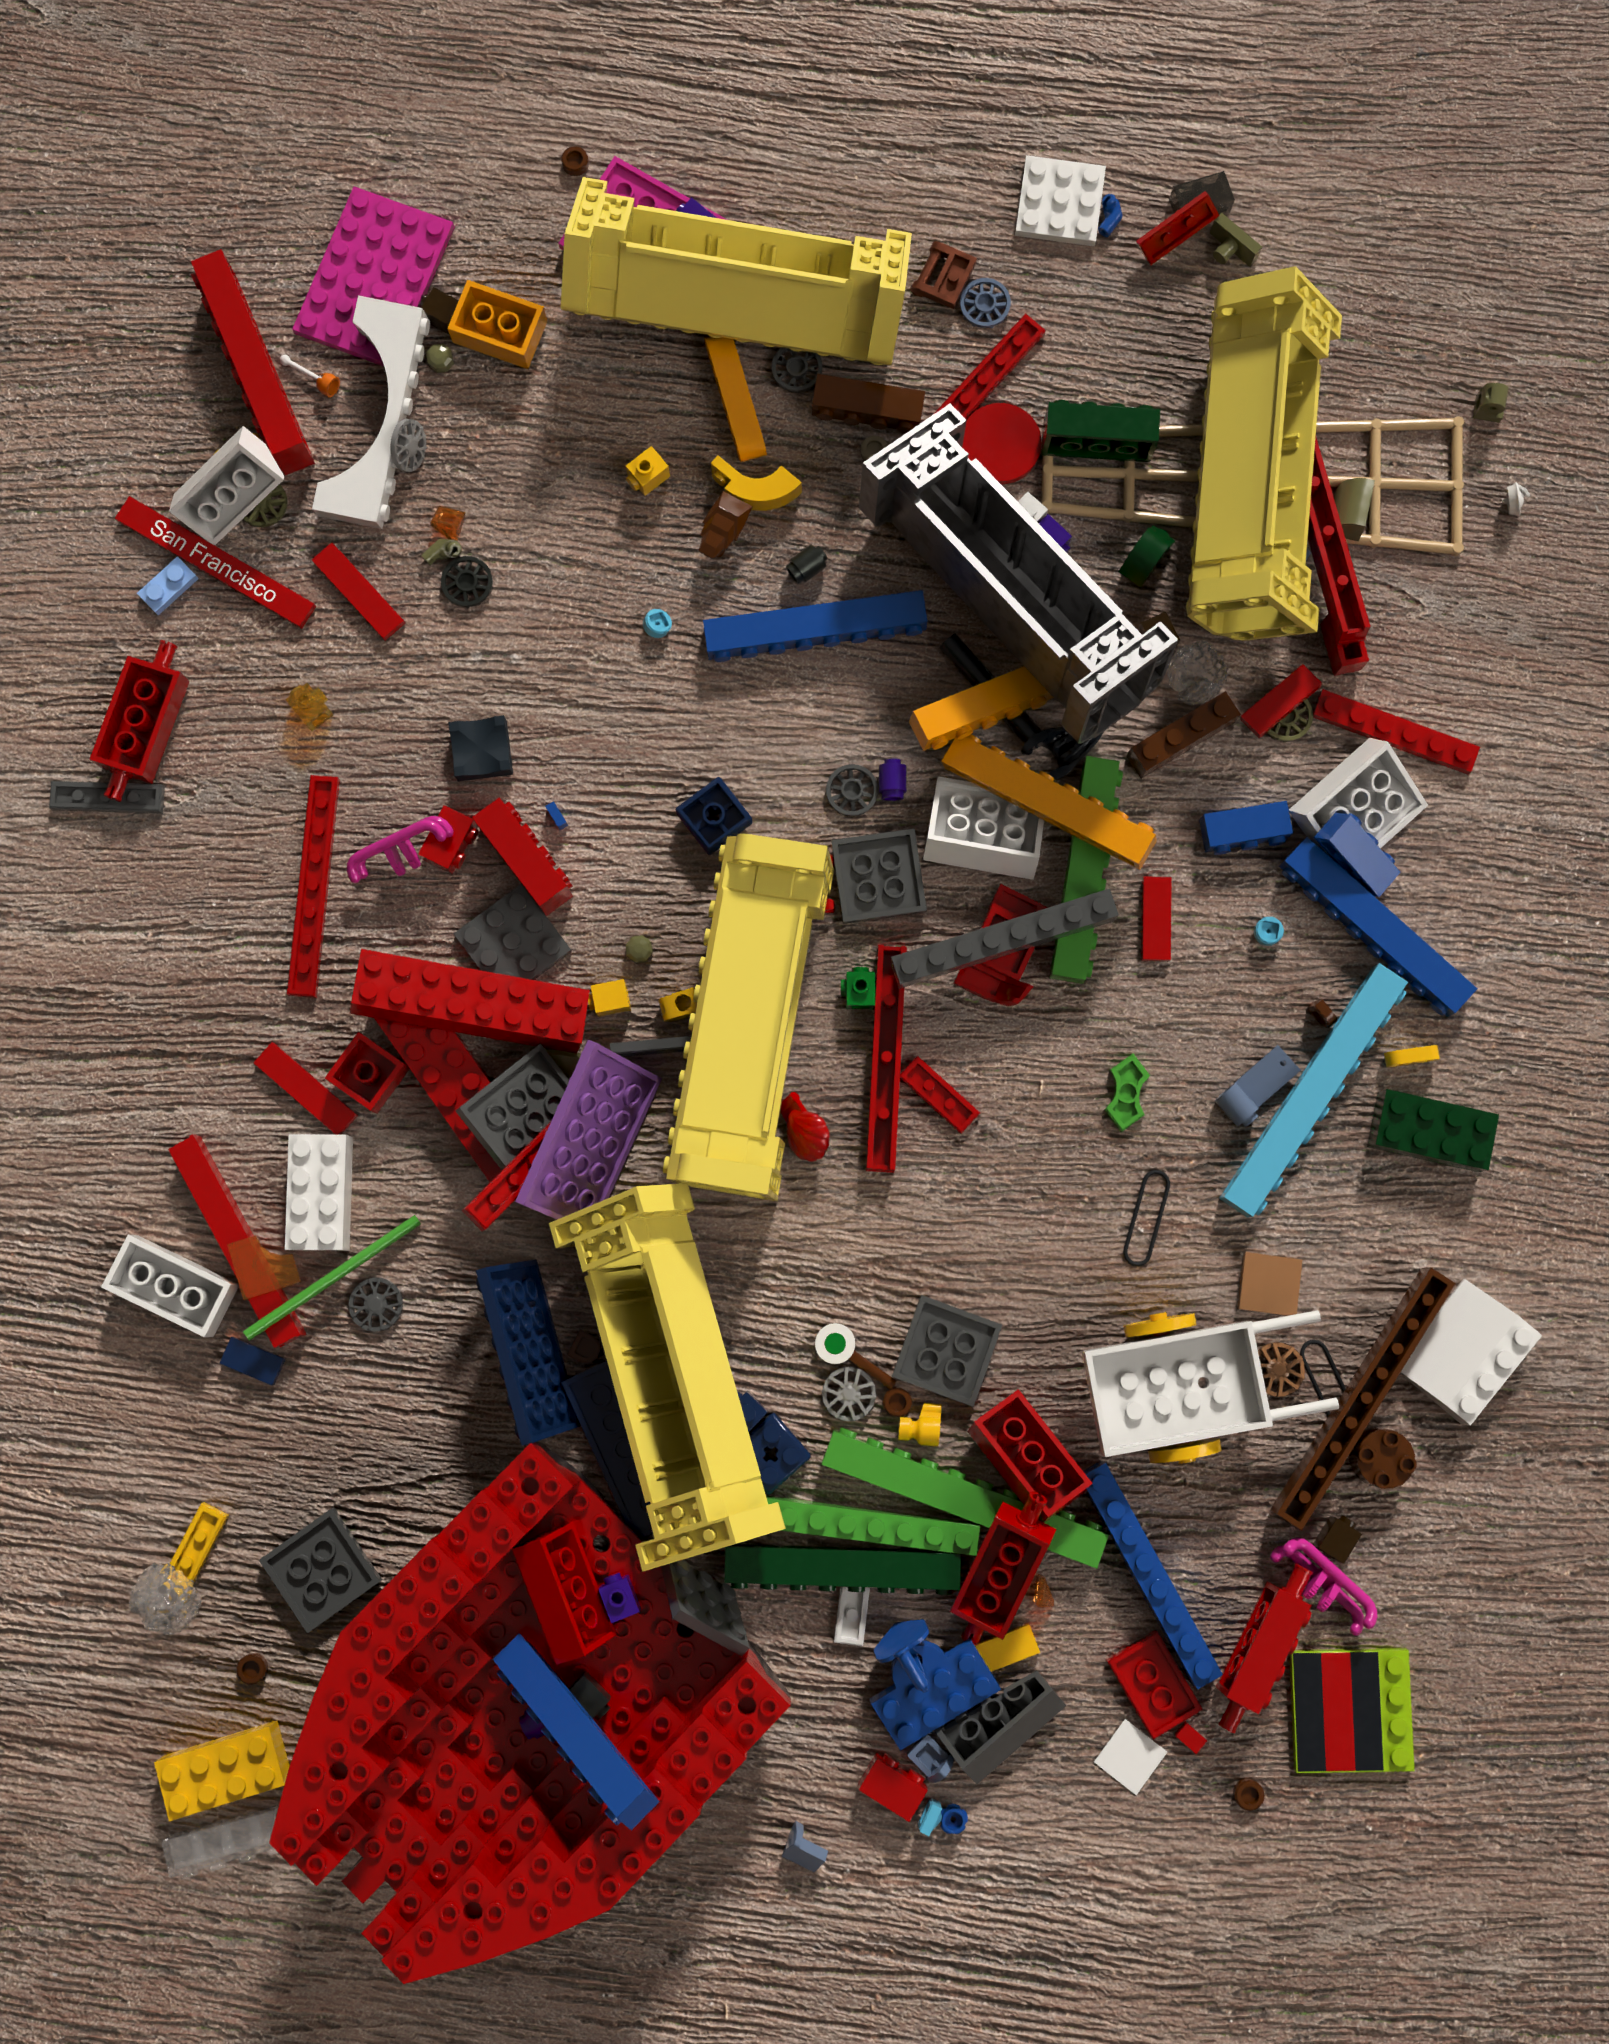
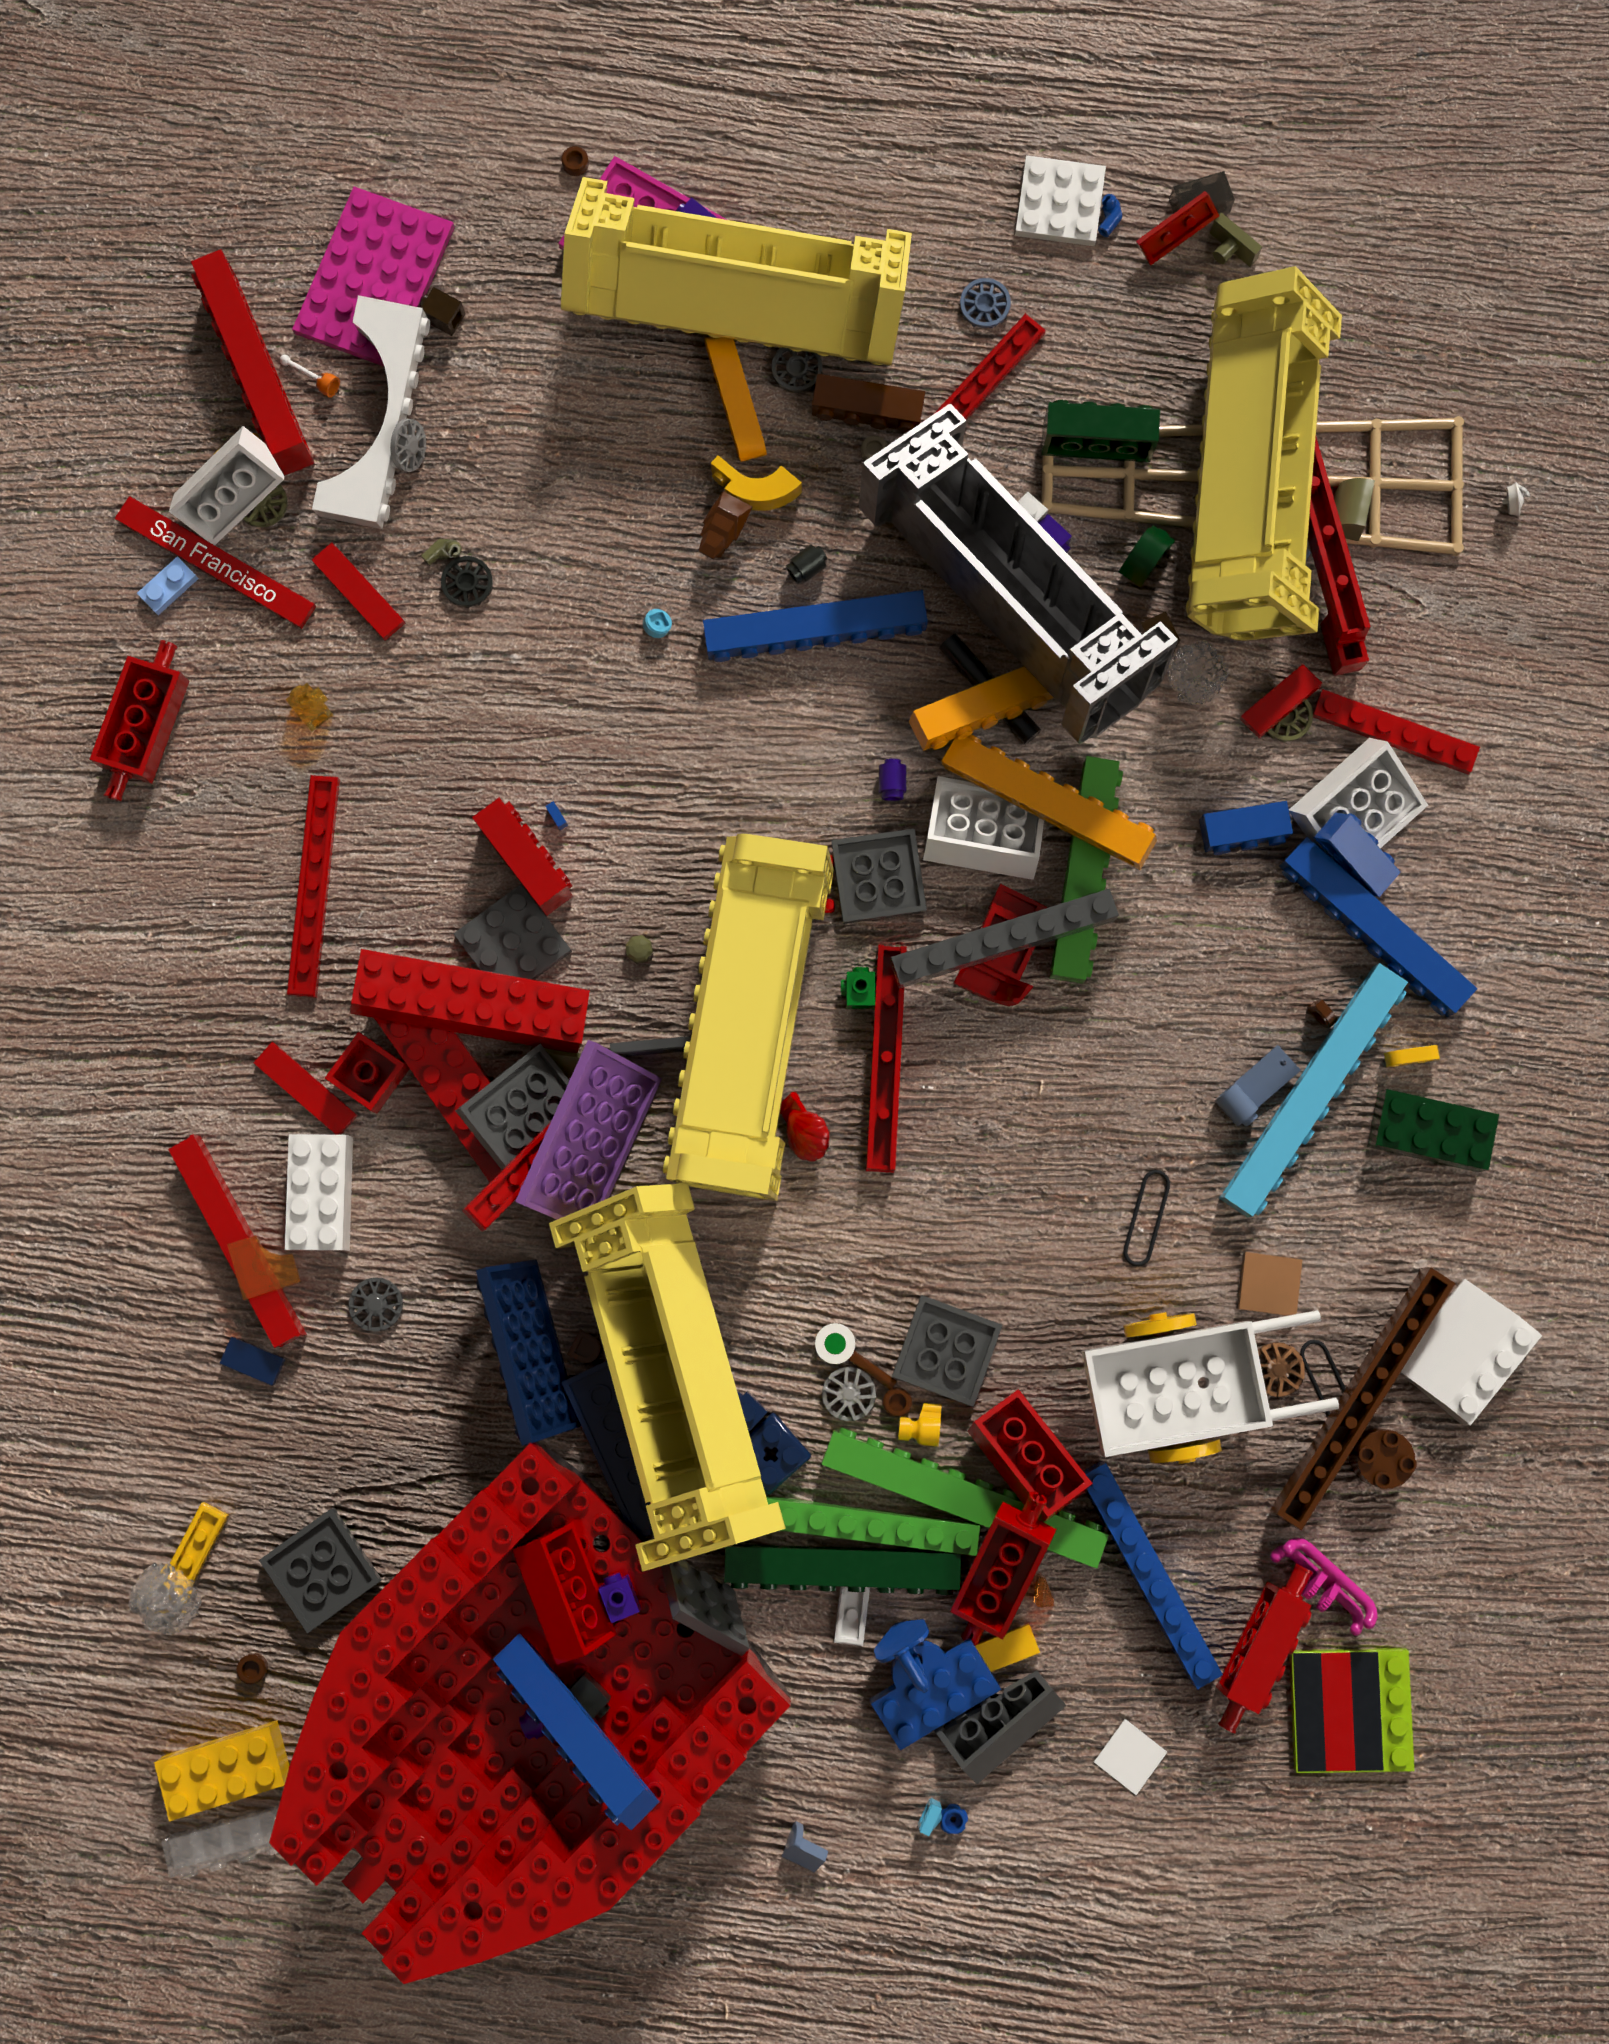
(89, 797): dark grey tile -> none
(170, 1286): white brick -> none
(331, 1277): bright green piece -> none
(357, 862): dark pink piece -> none
(440, 358): olive tile -> none
(448, 522): clear orange slope -> none
(450, 853): red brick -> none
(480, 748): black brick -> none
(497, 324): light orange brick -> none
(609, 998): yellow brick -> none
(647, 471): yellow brick -> none
(678, 1005): yellow leg -> none
(715, 798): dark blue brick -> none
(852, 790): dark grey wheel -> none
(893, 1786): red brick -> none
(931, 1759): sand blue tile -> none
(939, 1094): red tile -> none
(951, 278): copper plate -> none
(1003, 441): red tile -> none
(1063, 746): black animal -> none
(1128, 1080): bright green tile -> none
(1154, 1684): red tile -> none
(1156, 918): red tile -> none
(1183, 734): reddish brown brick -> none
(1190, 1737): red piece -> none
(1248, 1794): reddish brown tile -> none
(1268, 931): medium azure tile -> none
(1338, 1538): dark brown brick -> none
(1491, 402): olive leg -> none

